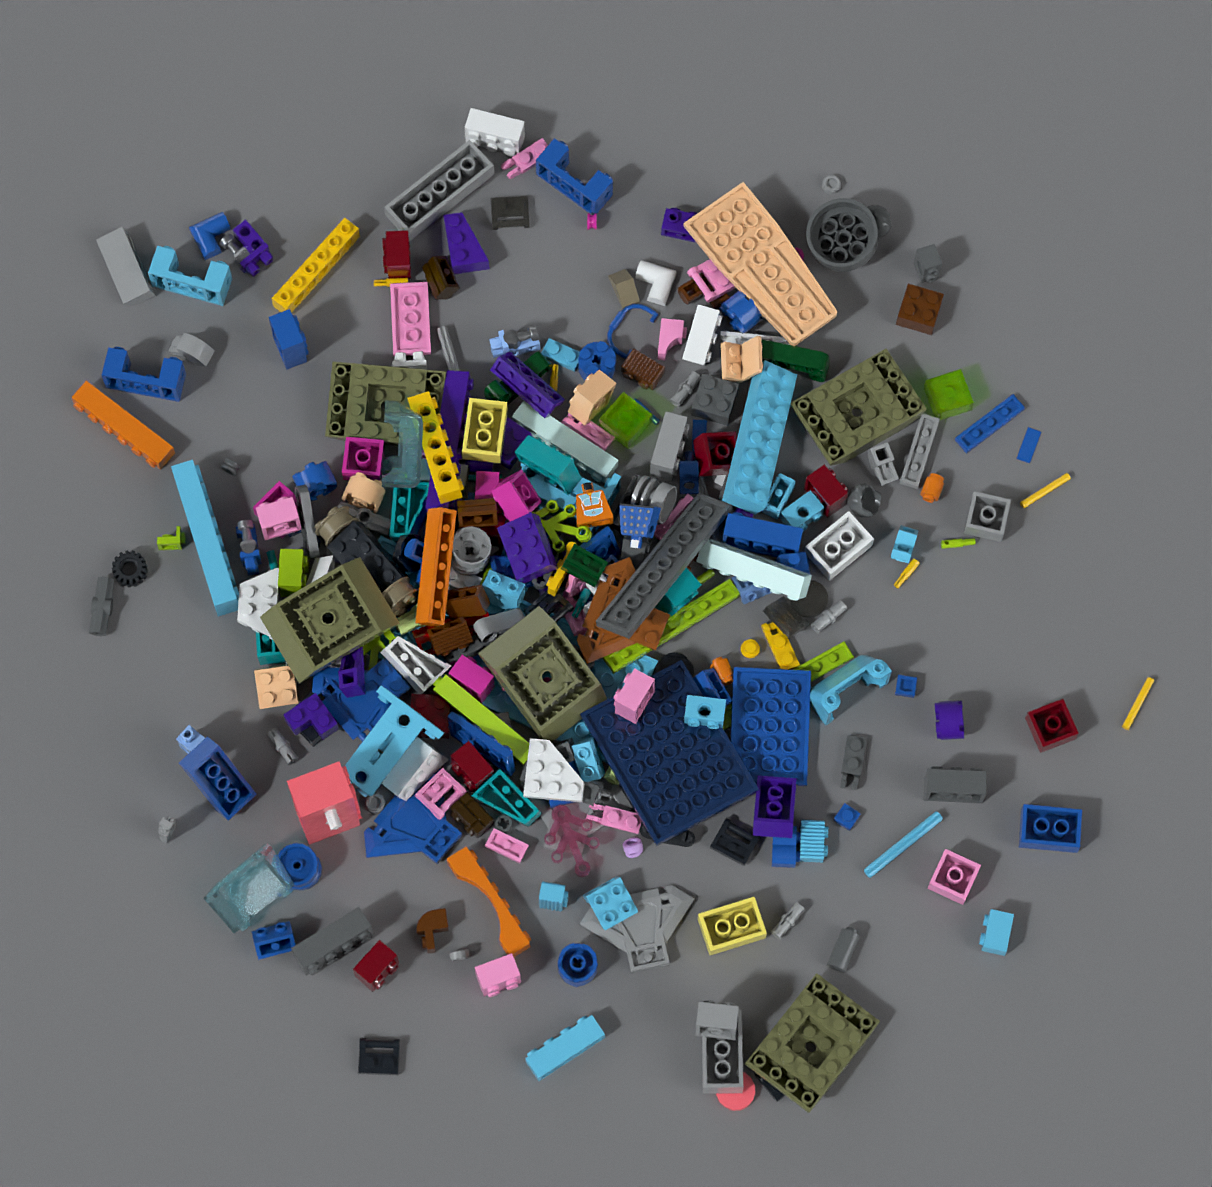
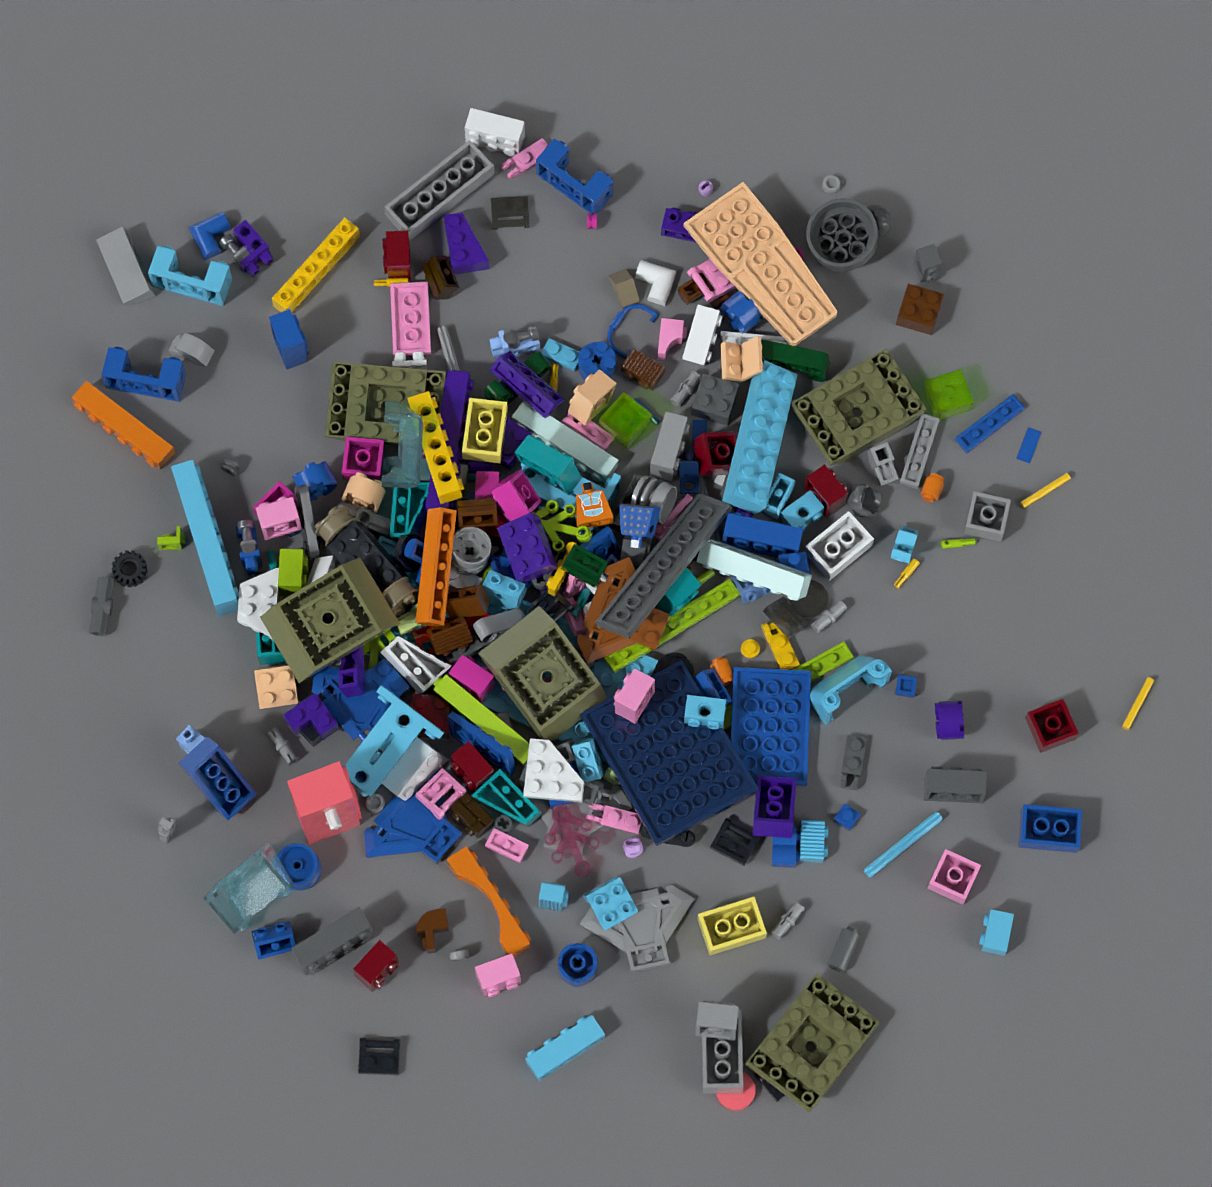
(707, 190): none -> lavender hinge

